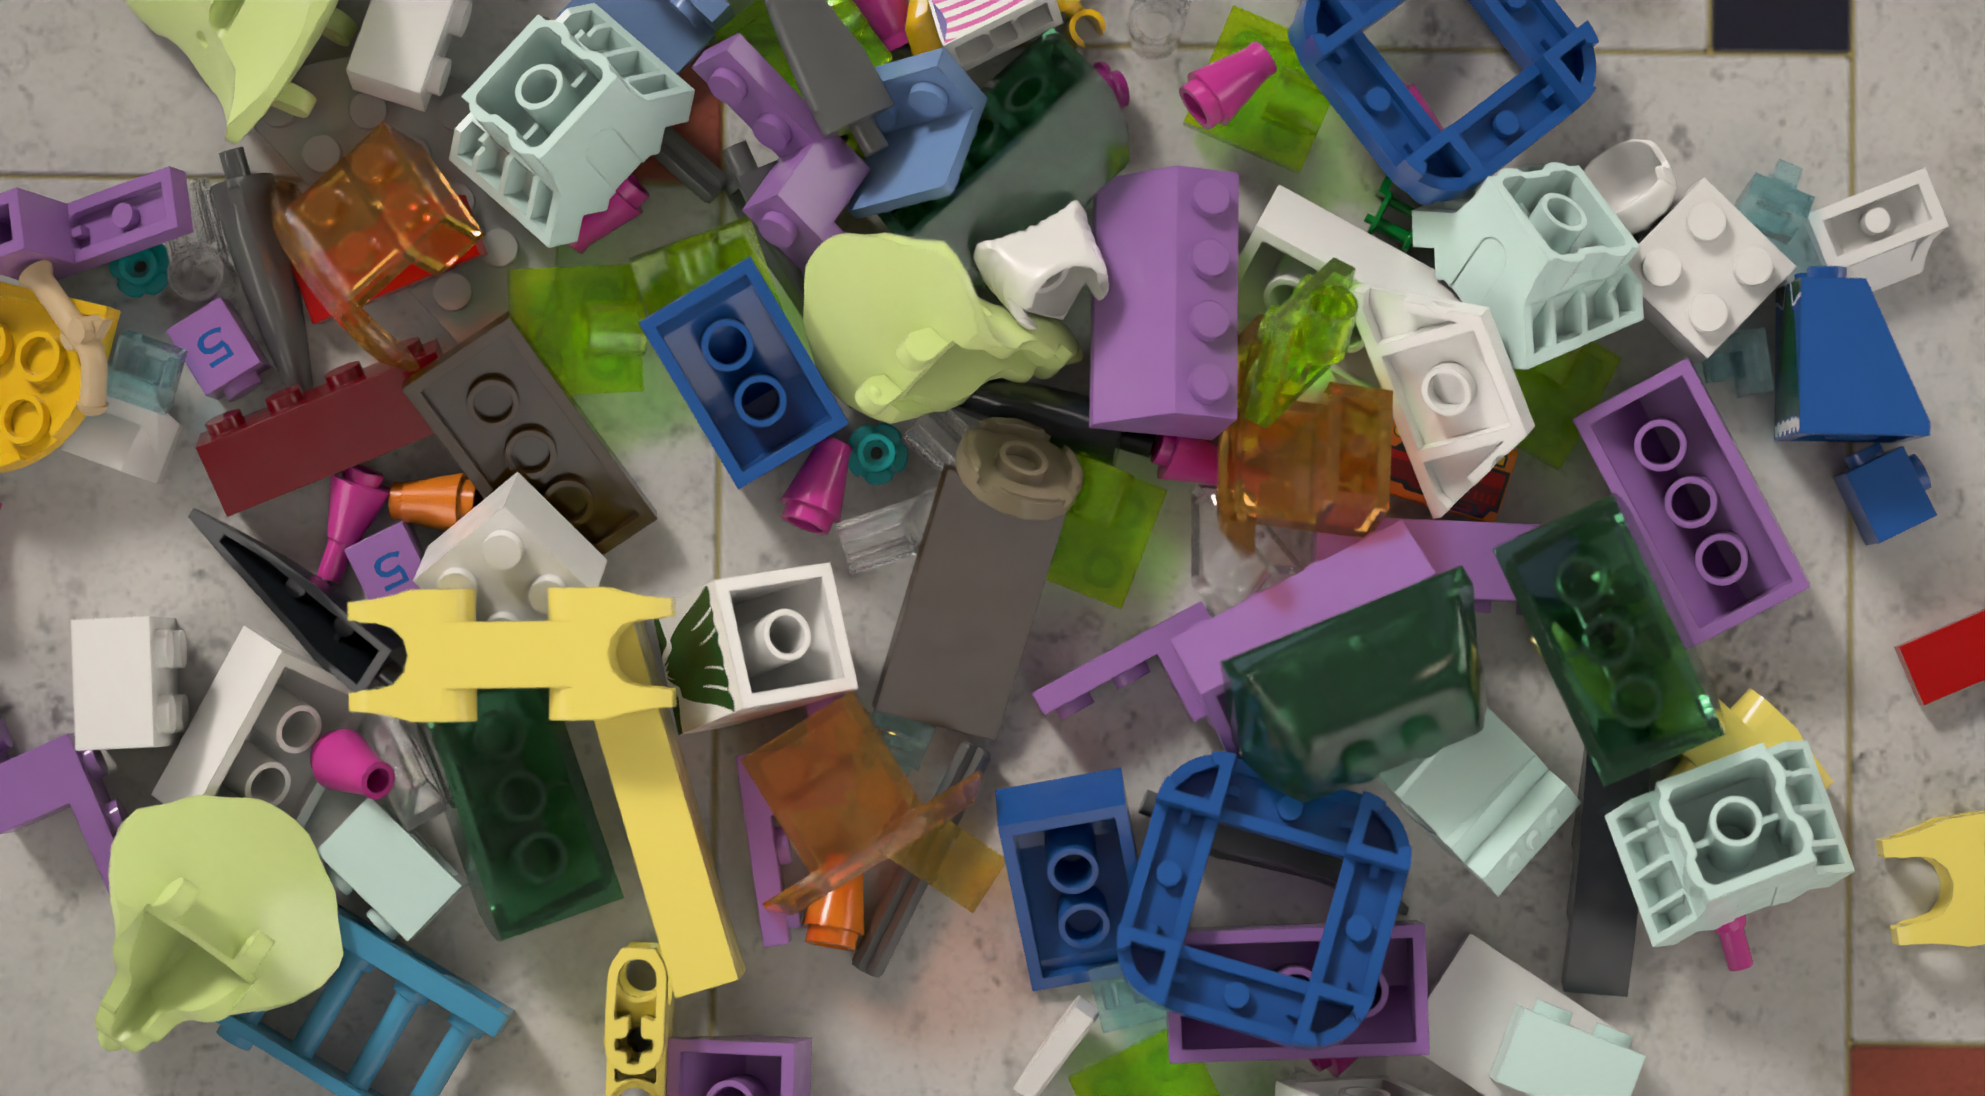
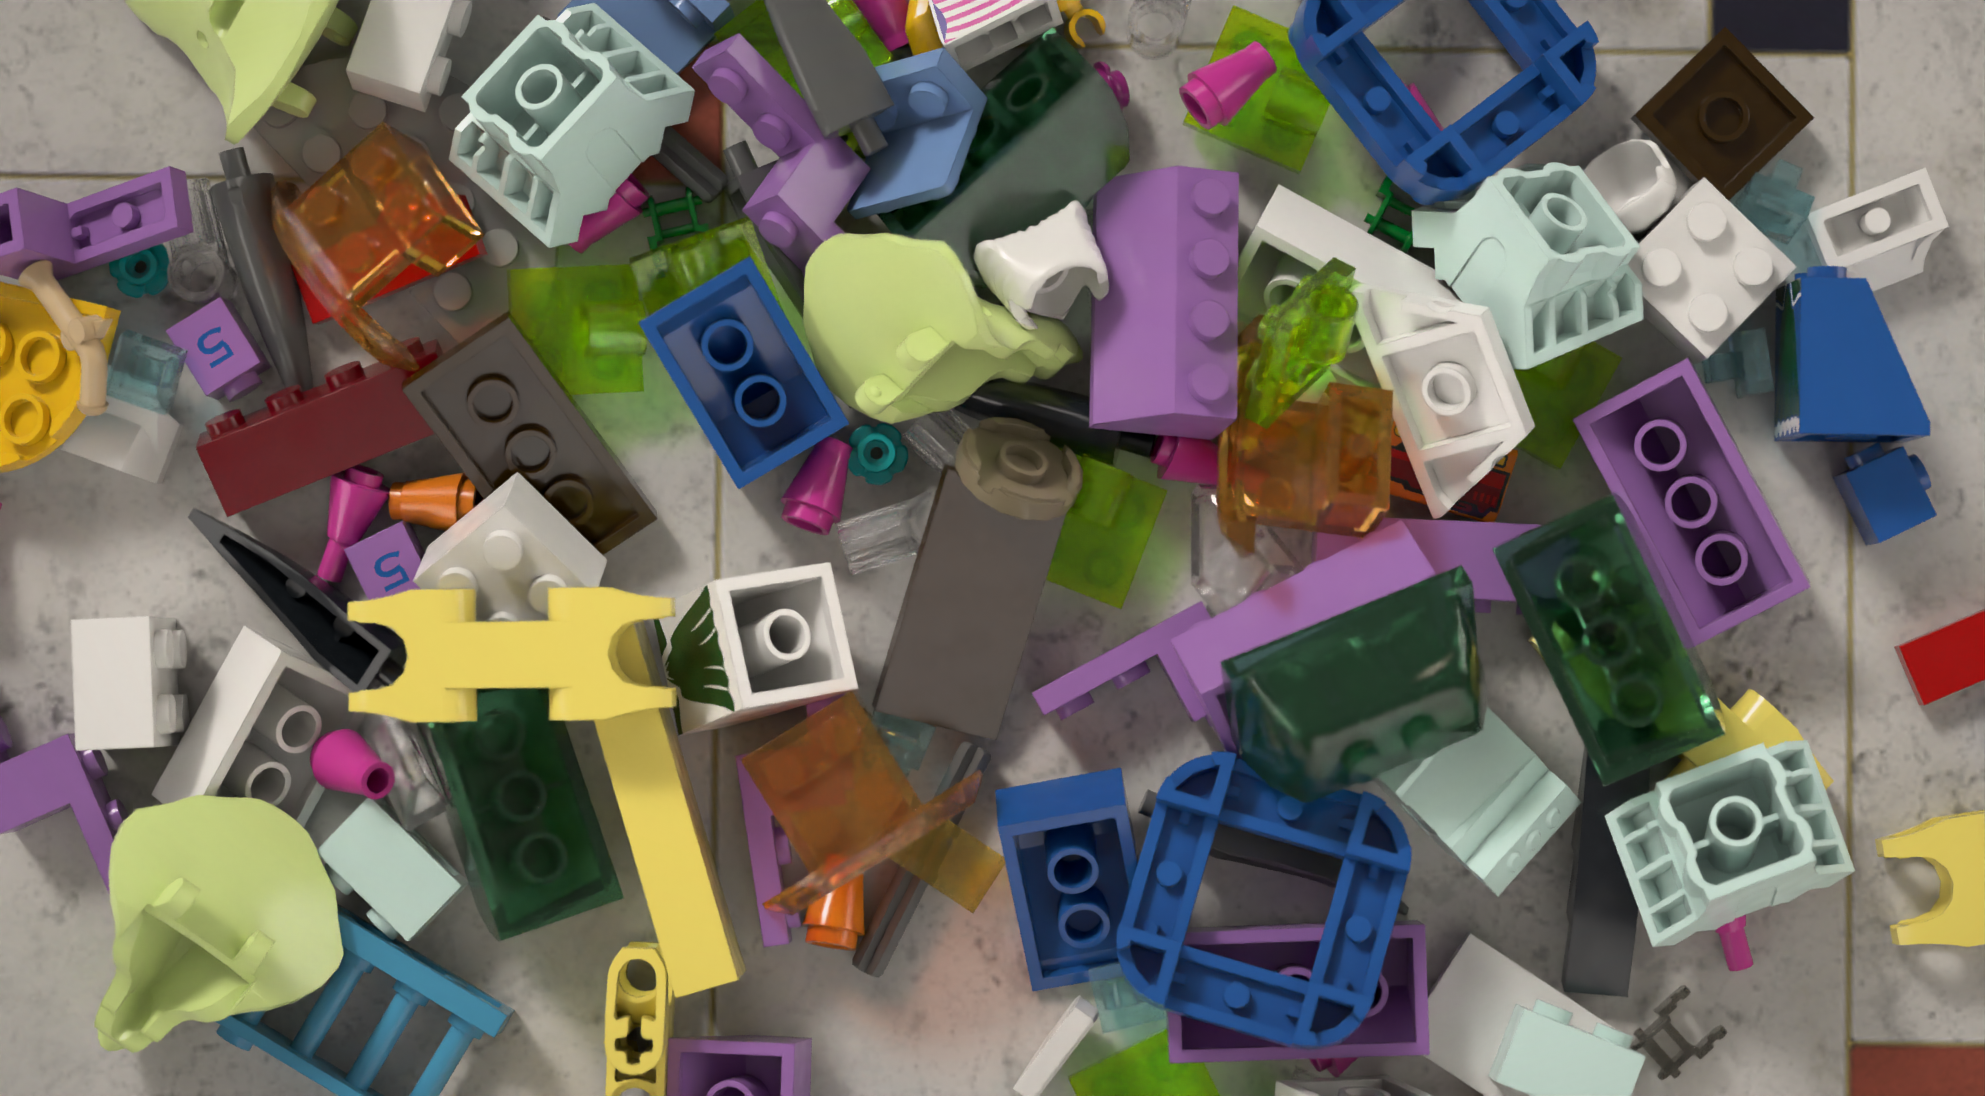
(669, 207): none -> green piece
(1645, 1038): none -> clear smoke piece
(1722, 116): none -> dark brown plate

